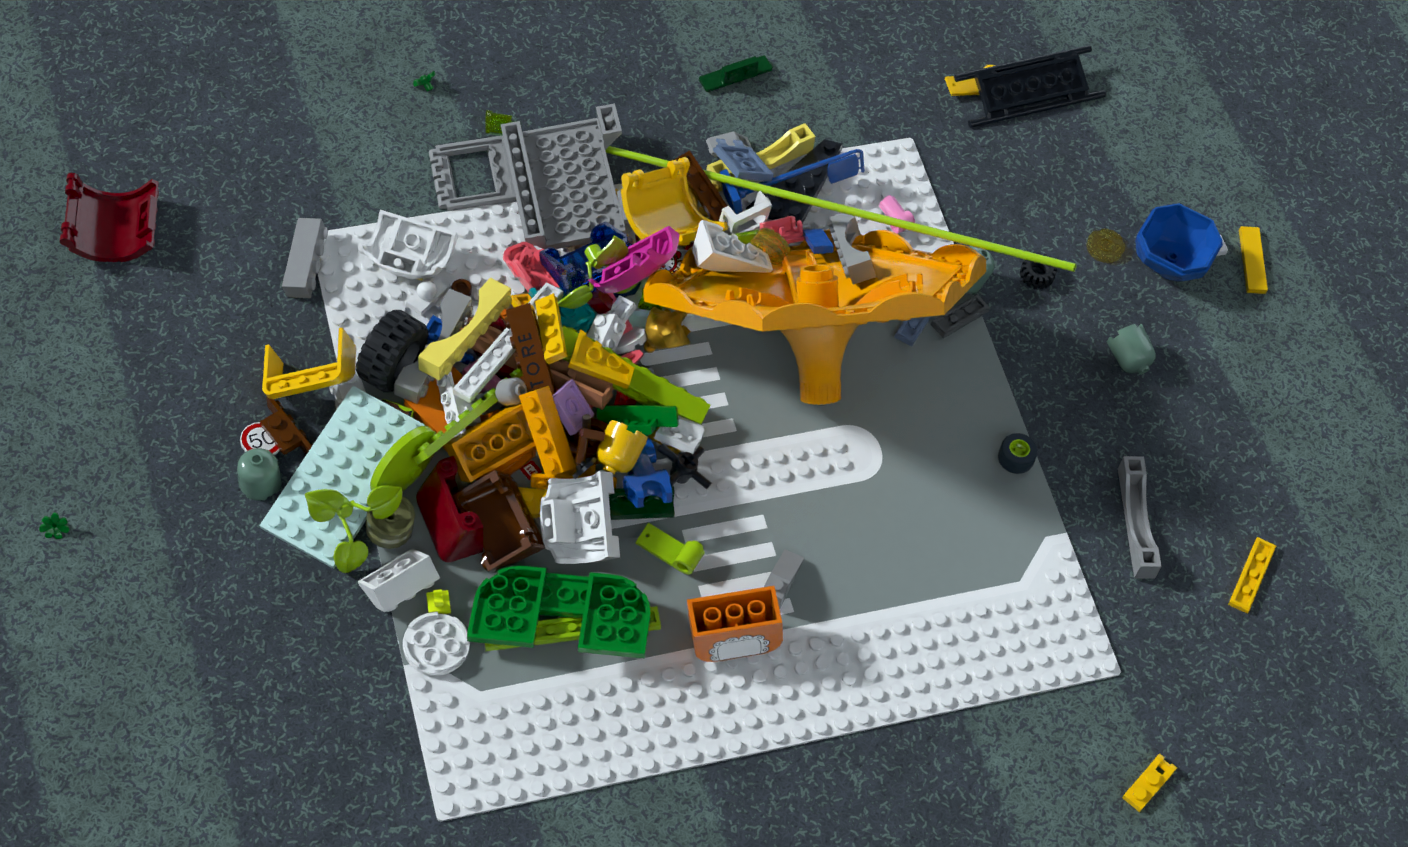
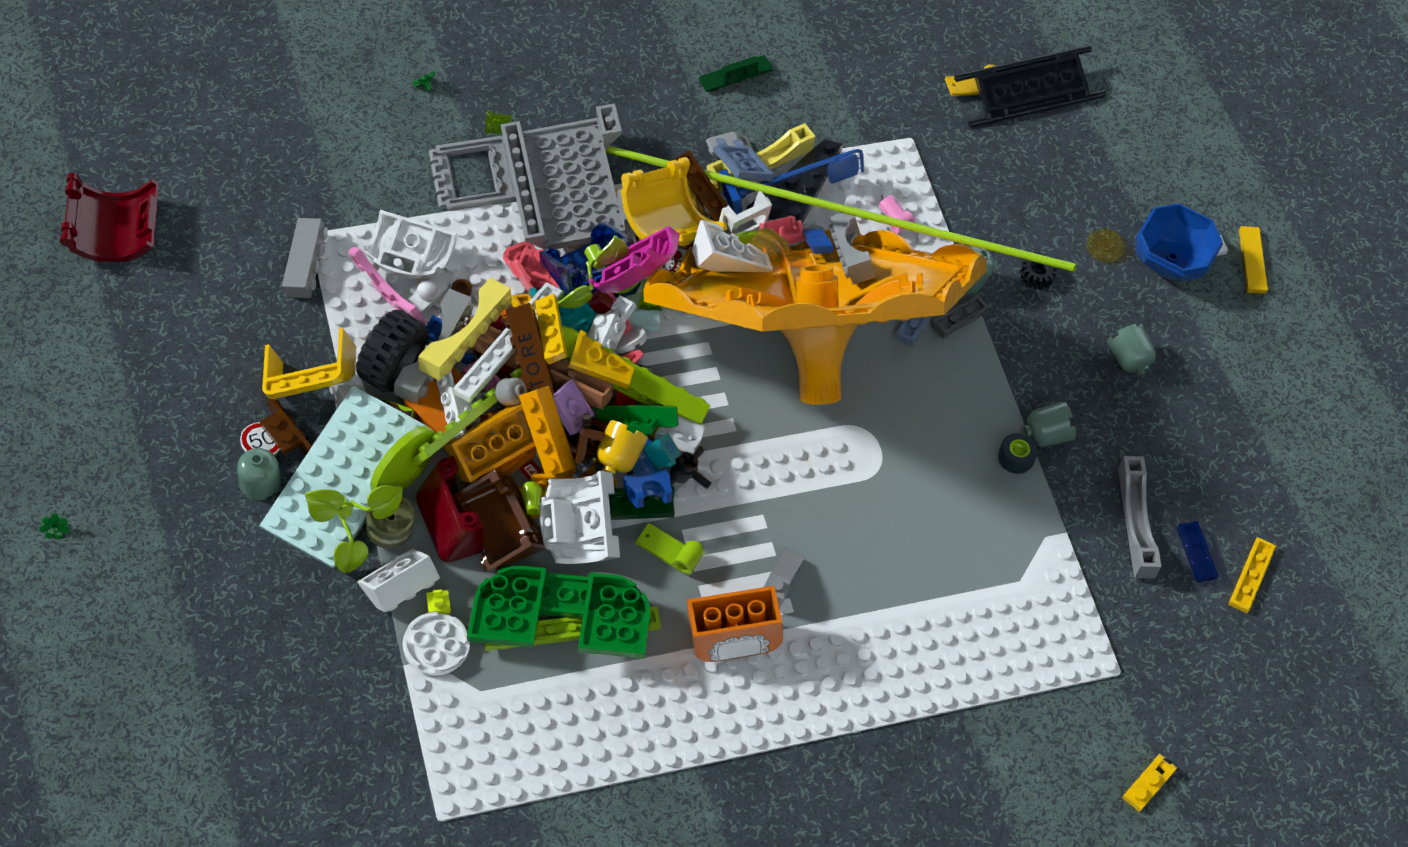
(383, 287): none -> bright pink tile
(531, 496): none -> lime cone
(662, 452): none -> teal brick
(665, 330): pearl gold piece -> none
(1050, 425): none -> sand green cylinder
(1197, 551): none -> clear blue plate

